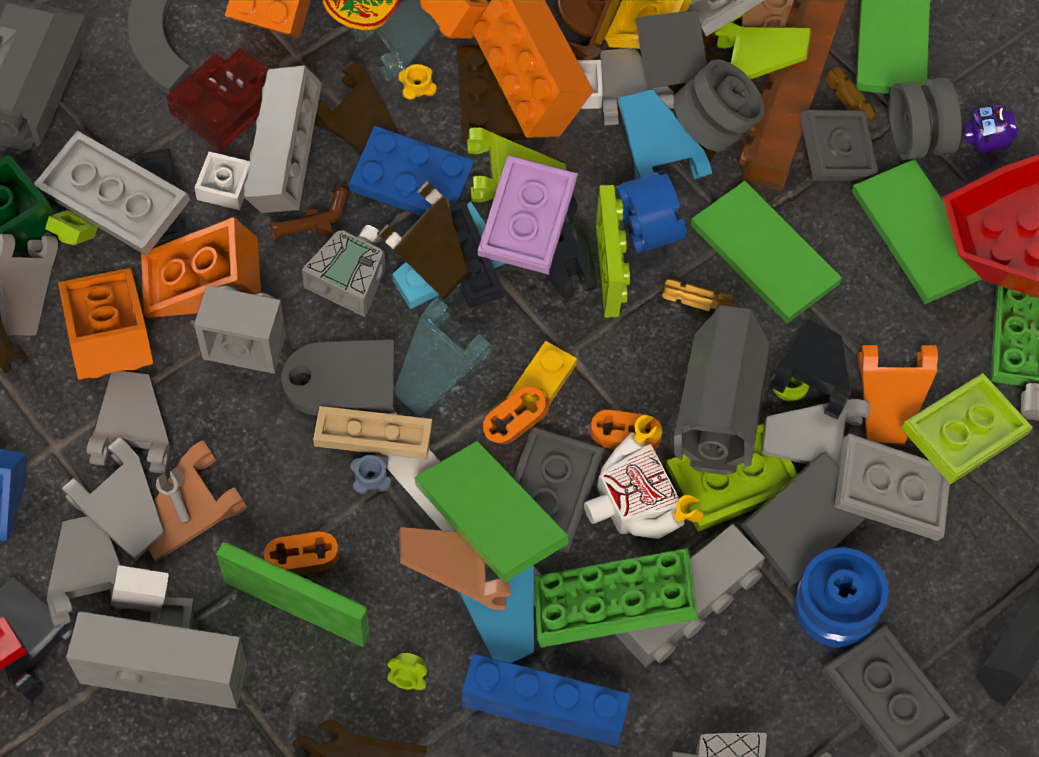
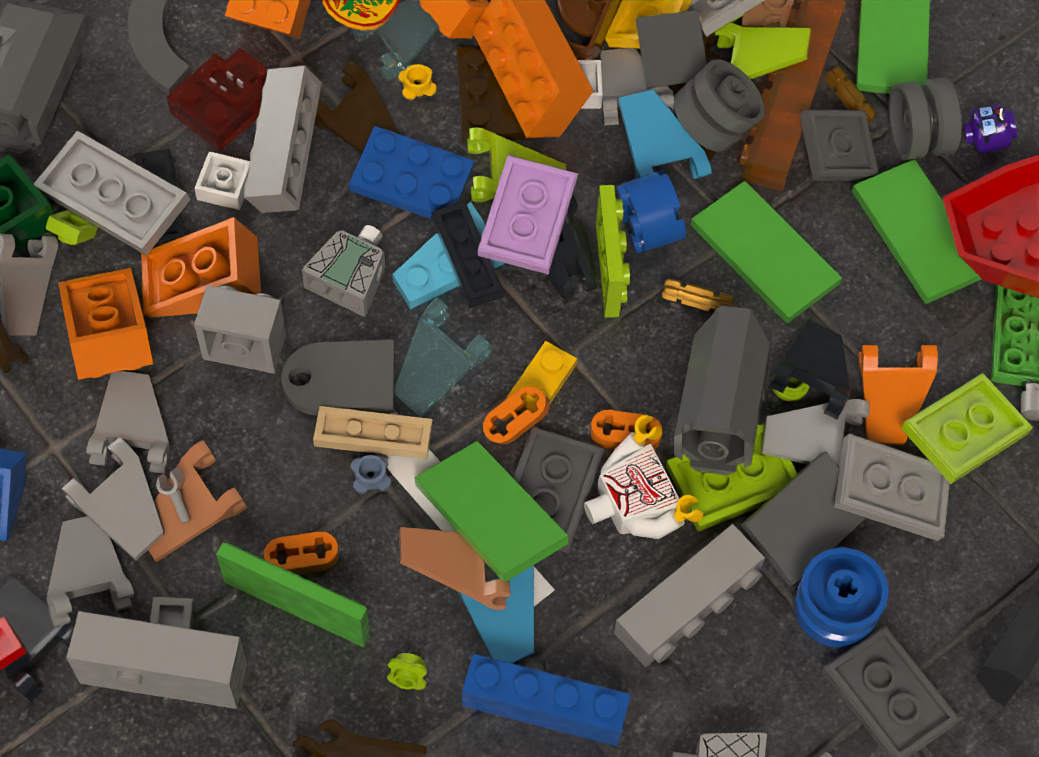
(139, 589): white piece -> none
(313, 219): reddish brown piece -> none
(432, 244): dark brown flag -> none
(614, 598): bright green tile -> none

